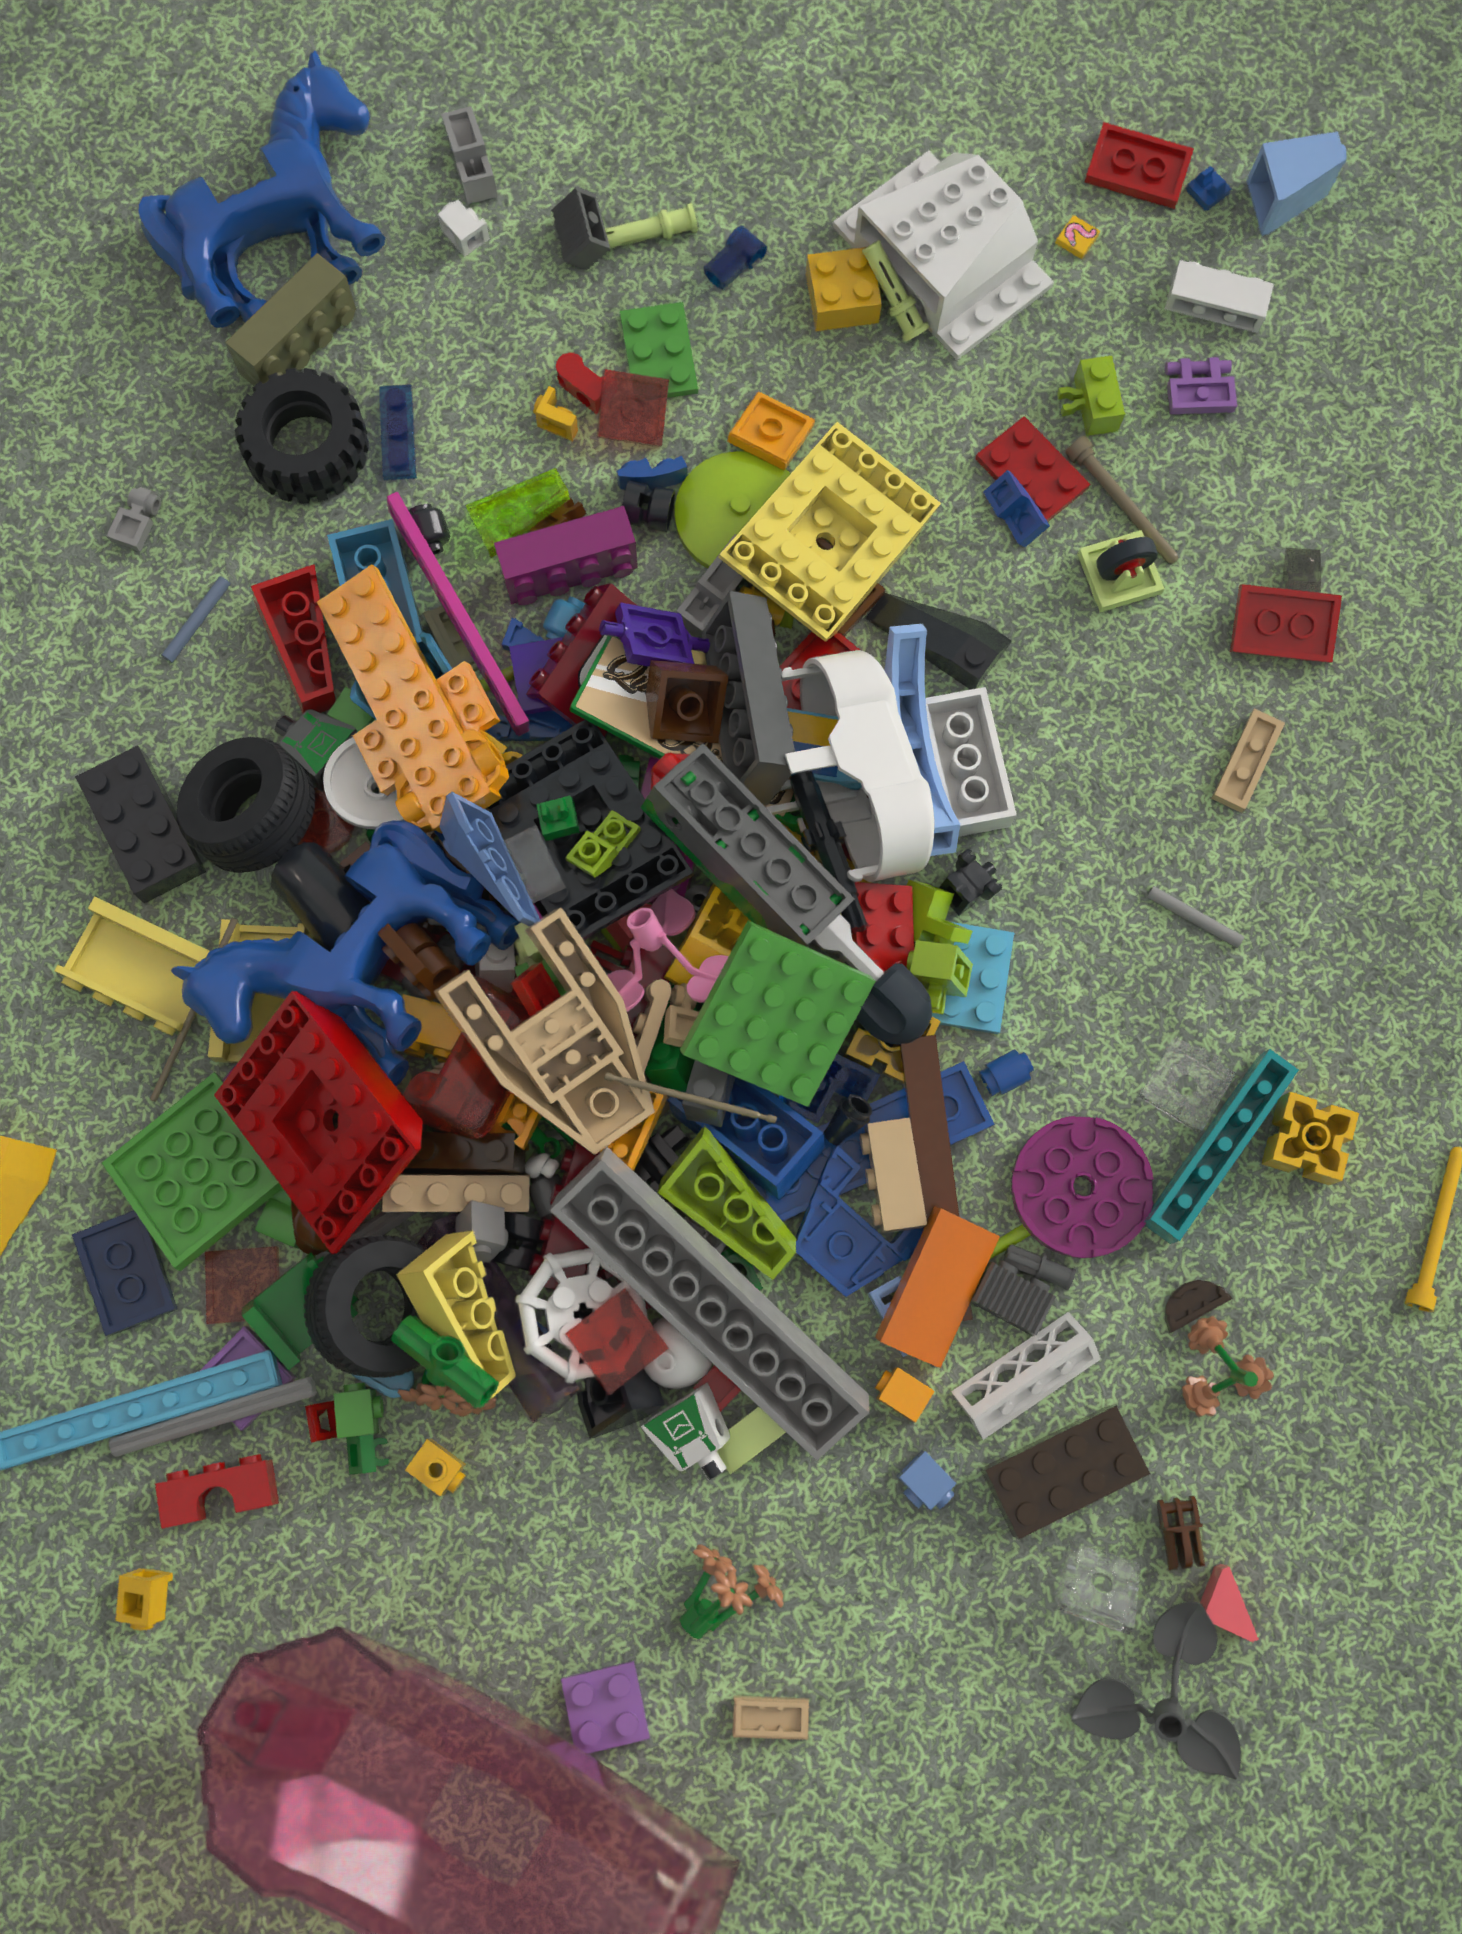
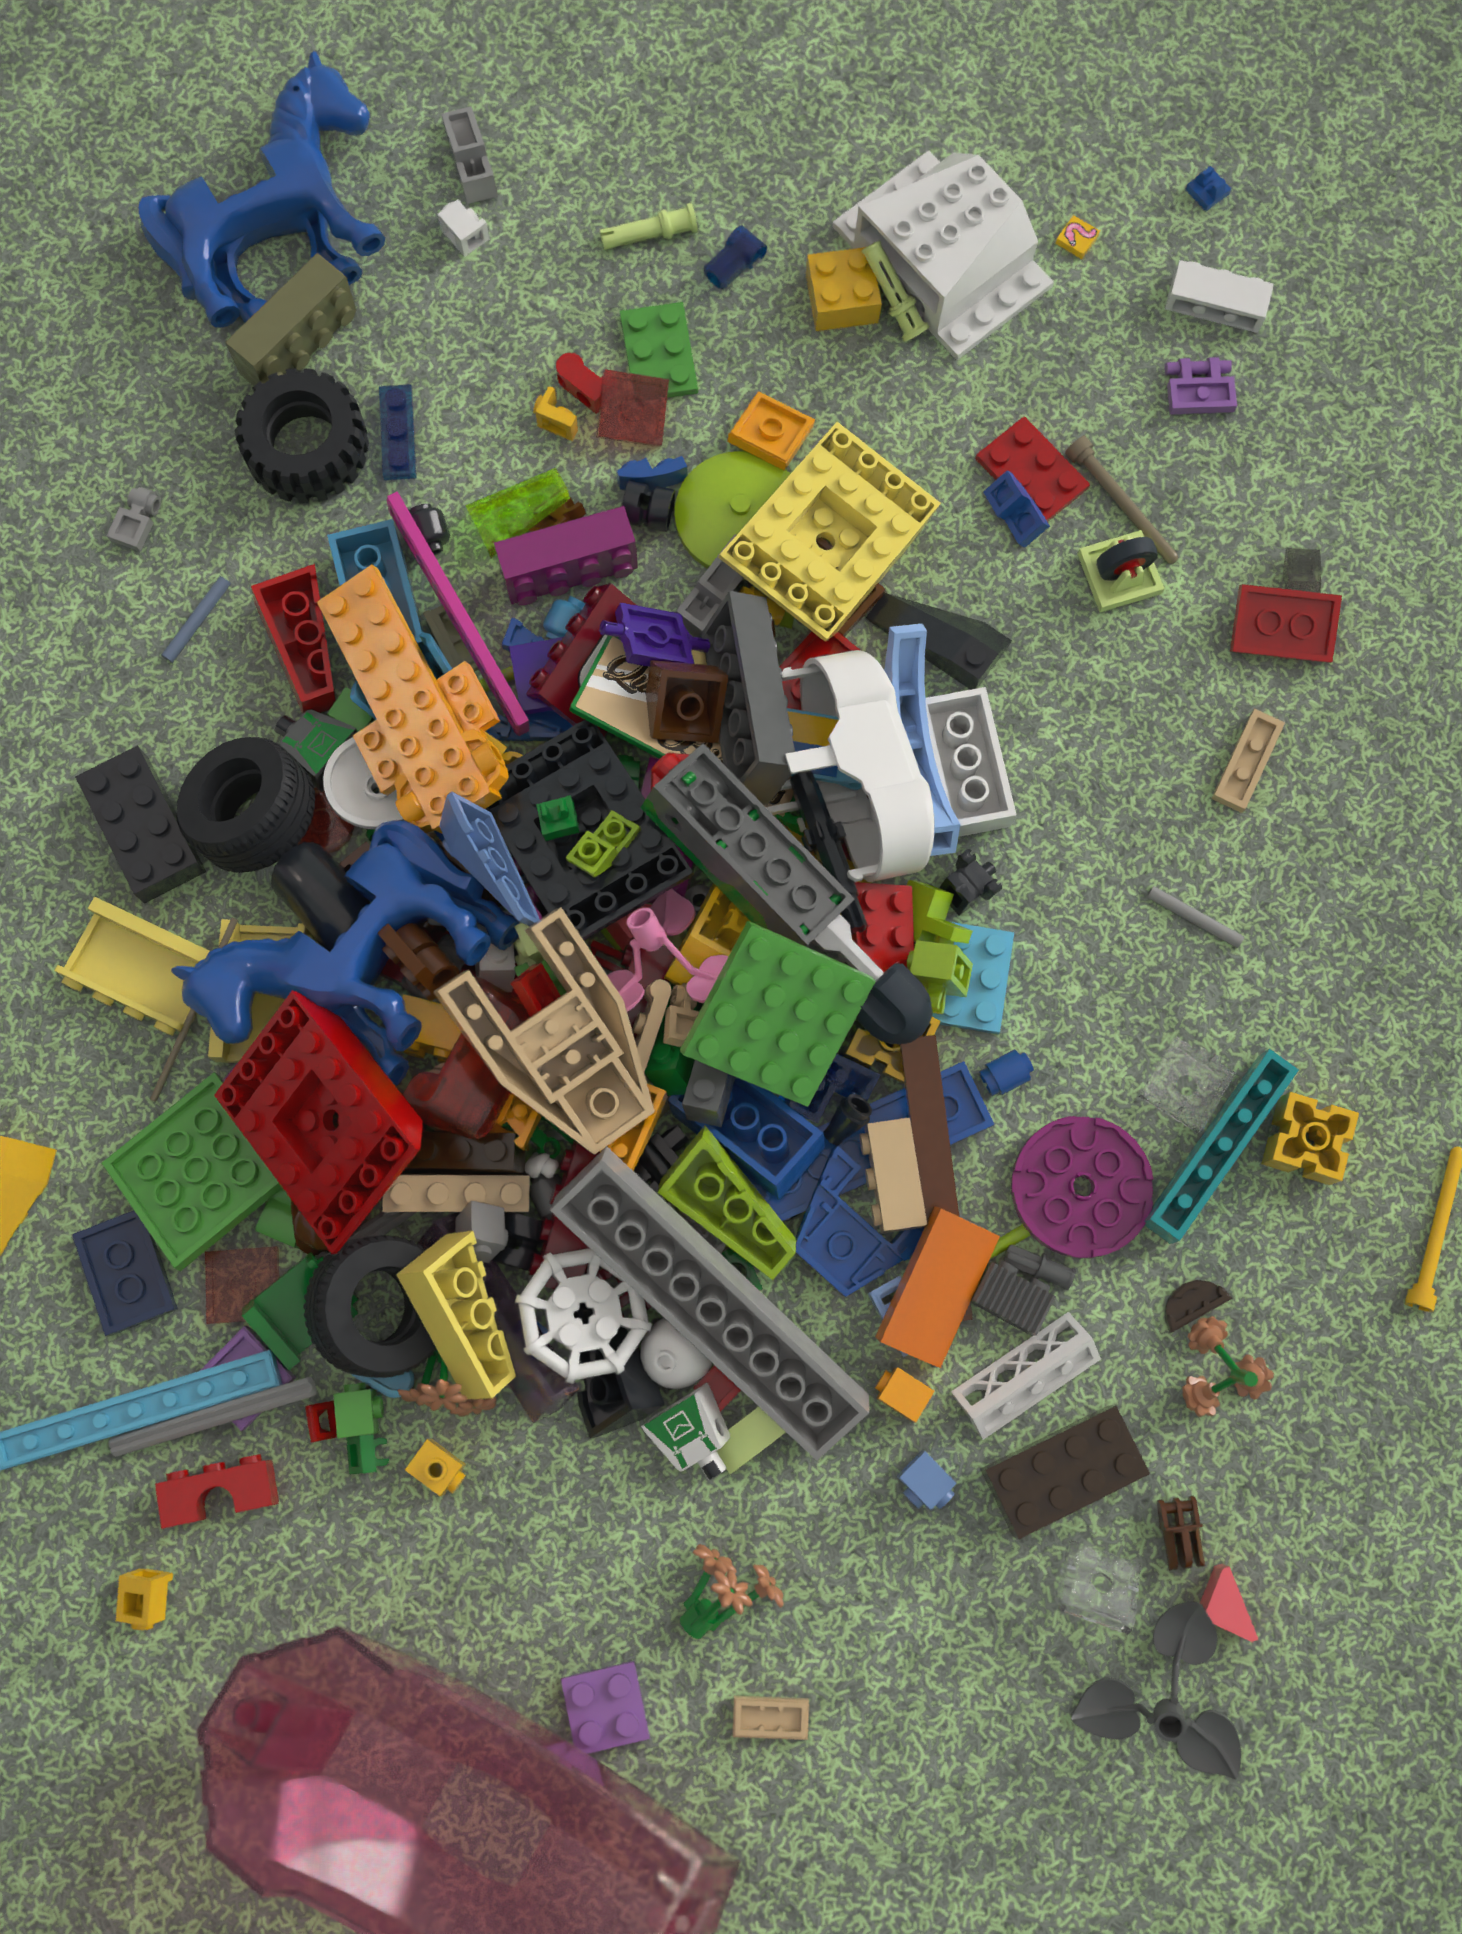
(445, 1361): green piece -> none
(534, 864): clear tile -> none
(580, 228): dark grey brick -> none
(616, 1341): clear red tile -> none
(689, 1097): dark tan piece -> none
(1095, 395): lime brick -> none
(1139, 165): red plate -> none
(1293, 177): light blue slope -> none

